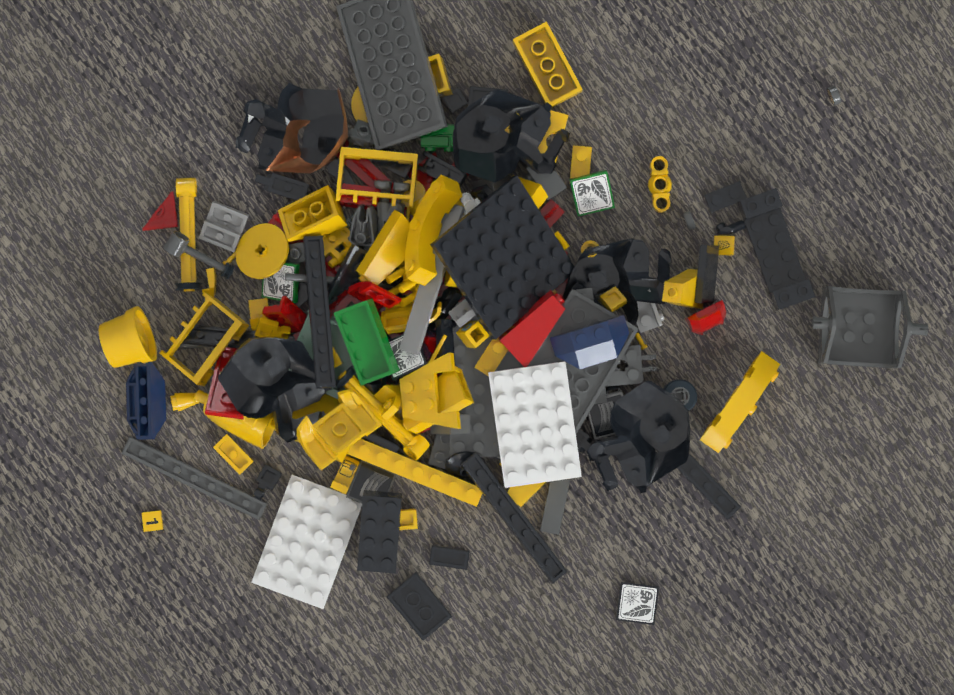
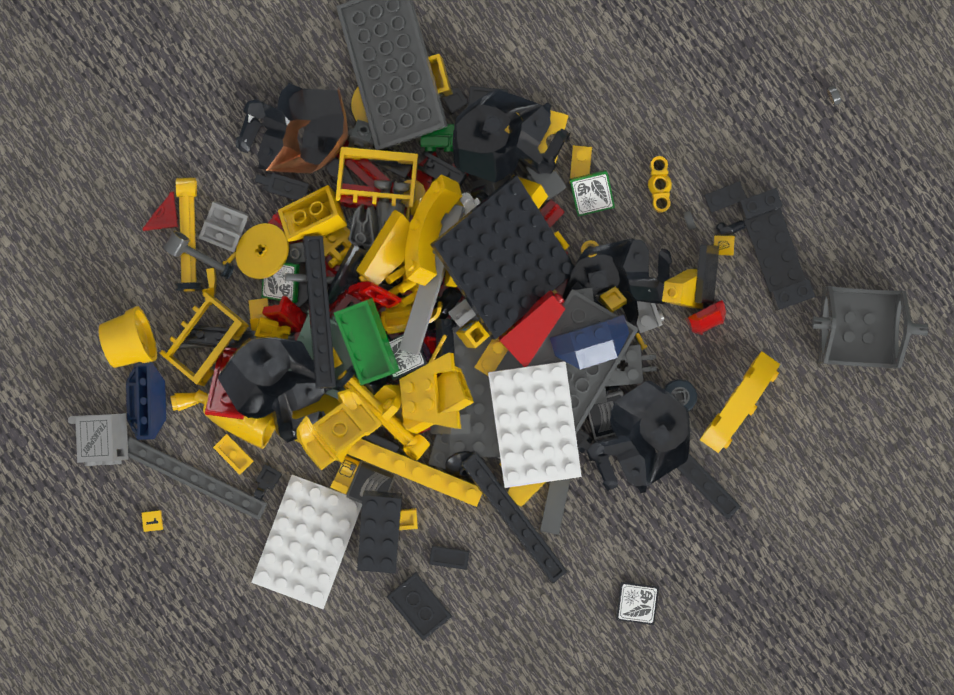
(101, 439): none -> light grey container
(547, 65): yellow brick -> none

